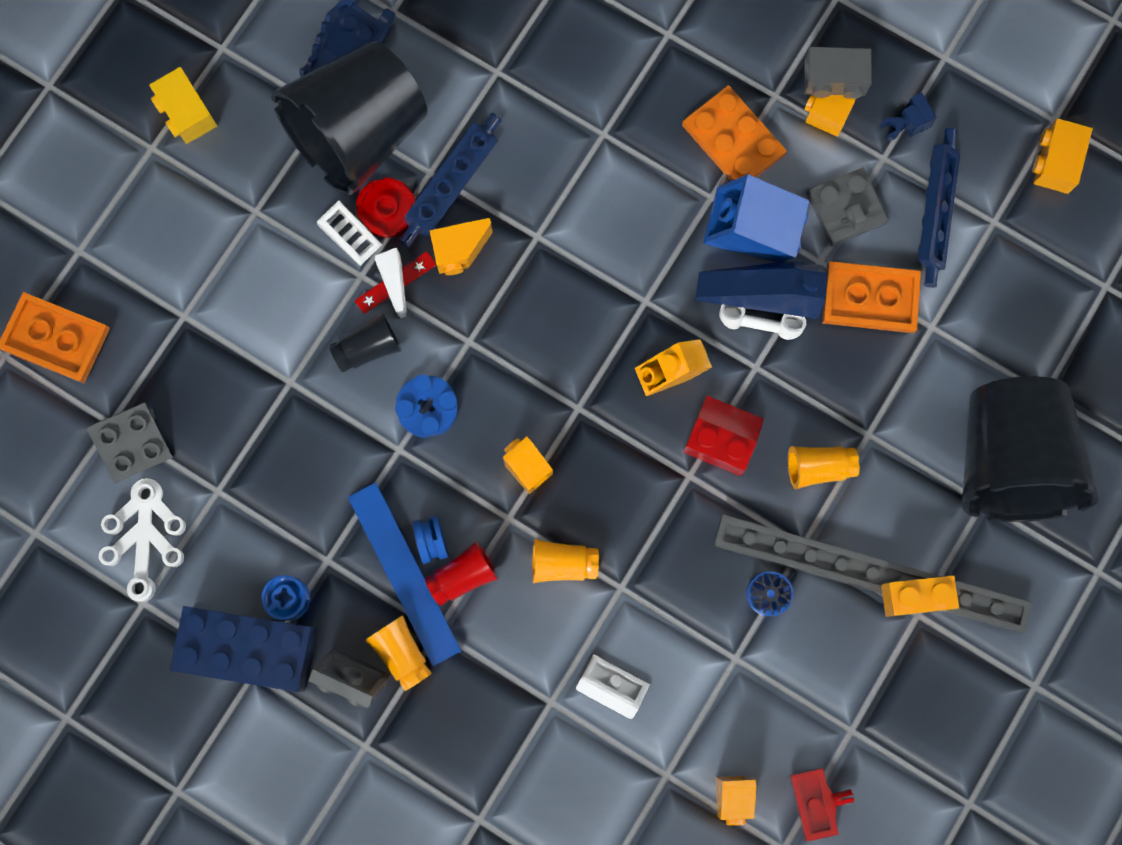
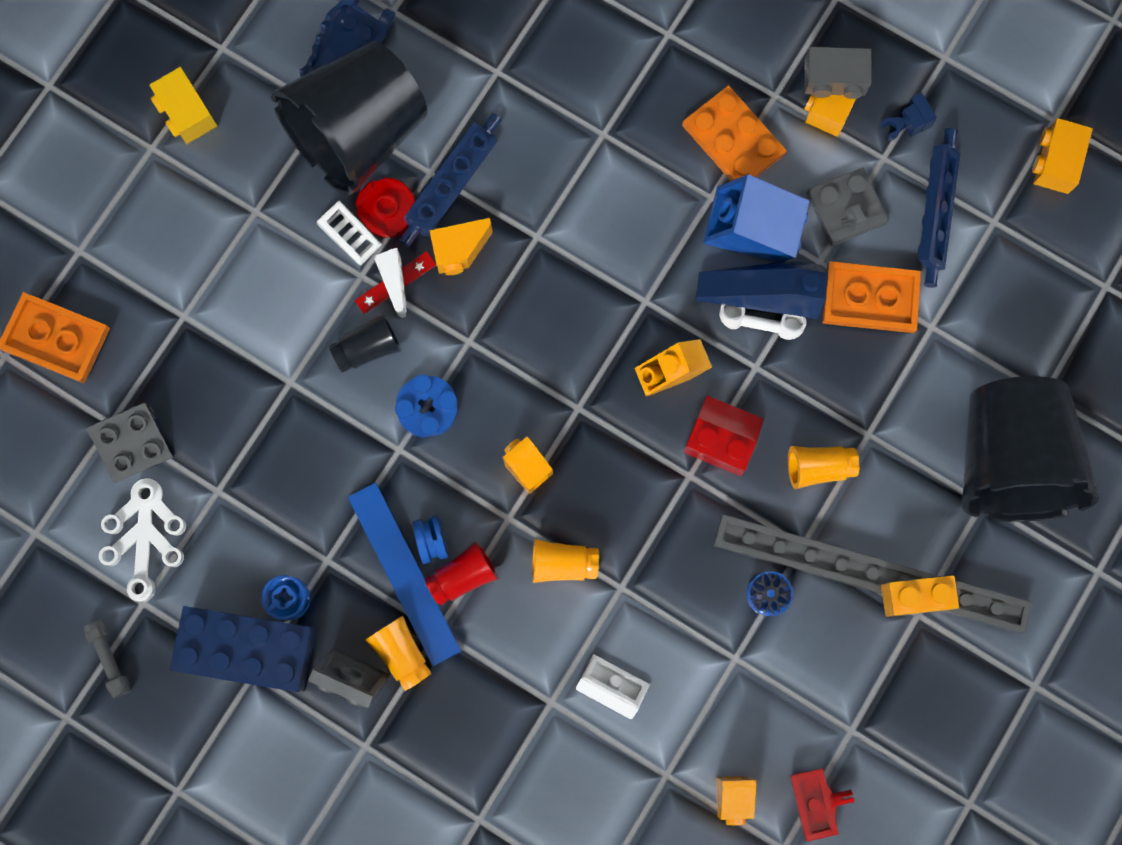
(117, 684): none -> dark grey bar

